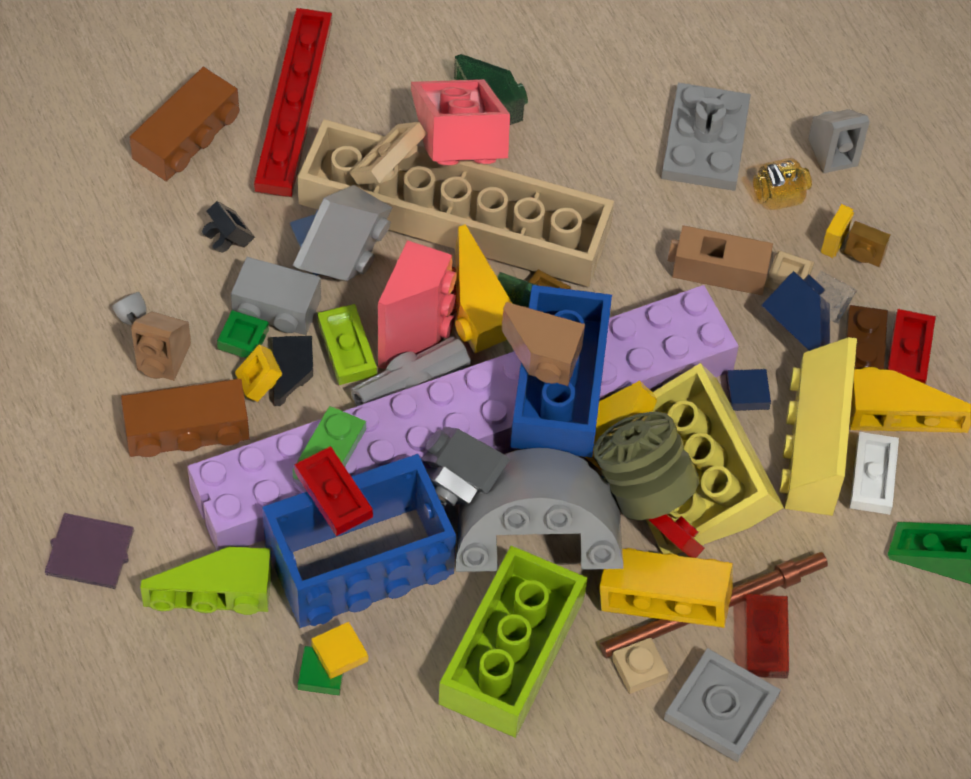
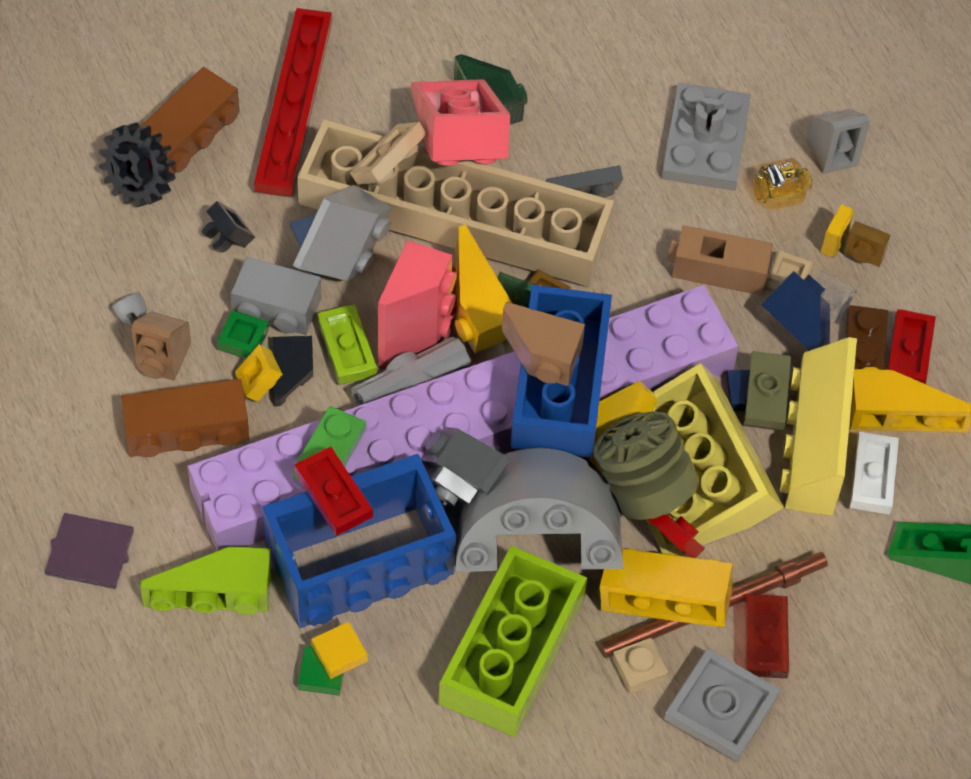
(138, 167): none -> black gear
(596, 182): none -> dark grey plate
(767, 390): none -> olive plate

